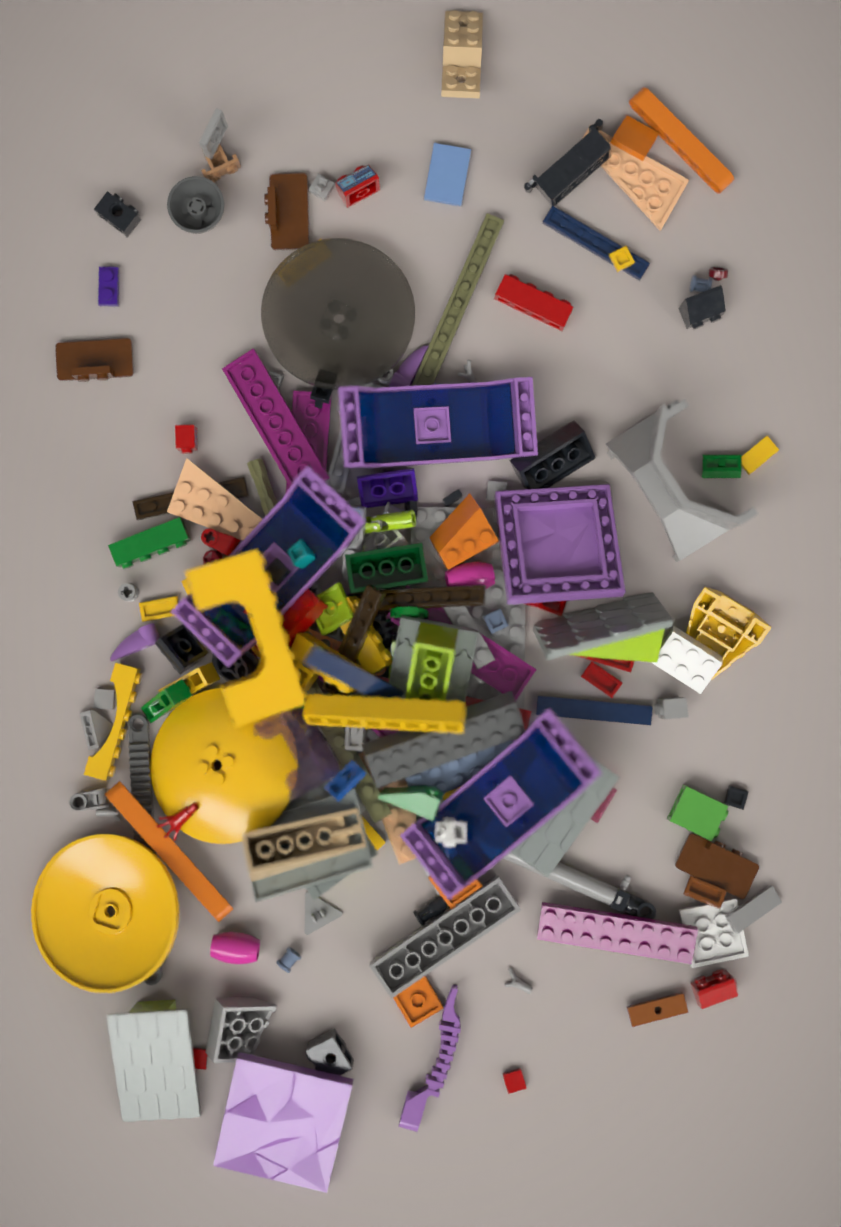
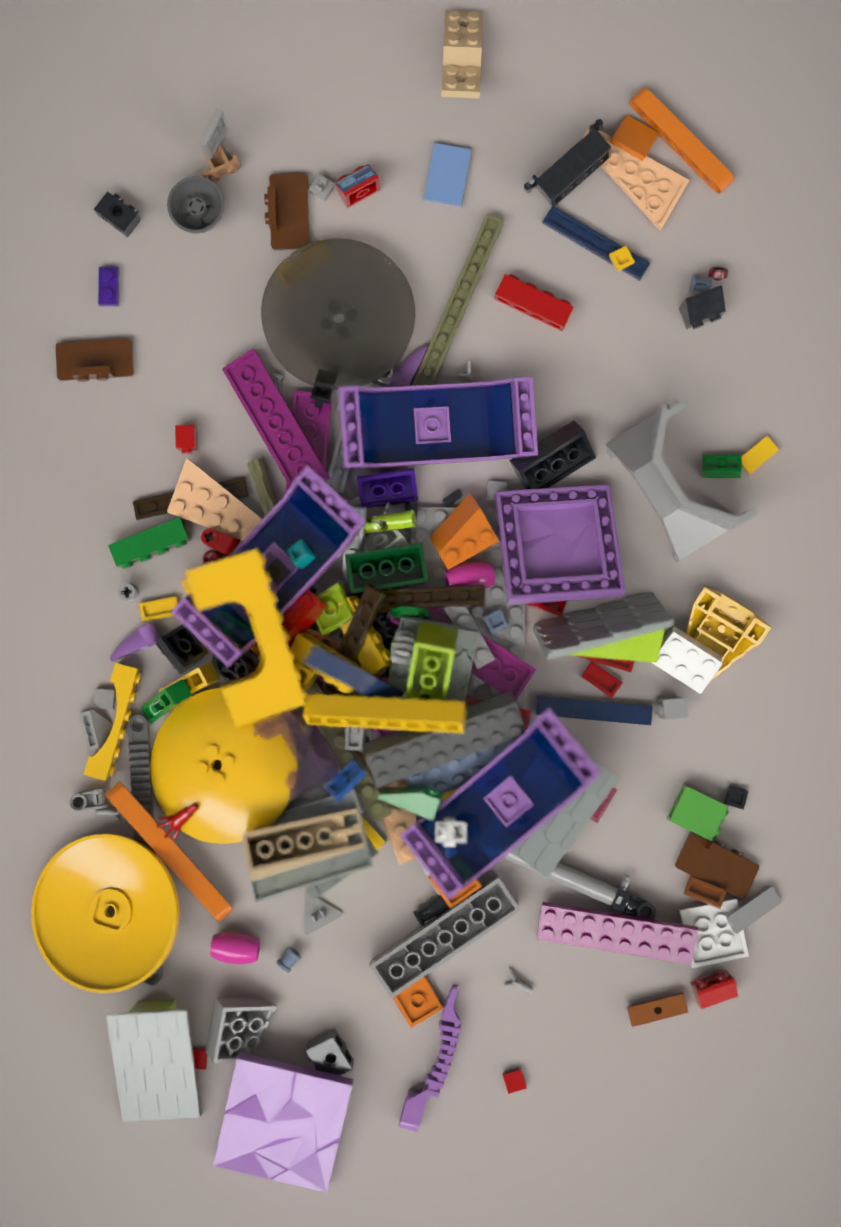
(403, 647): none -> light grey gear

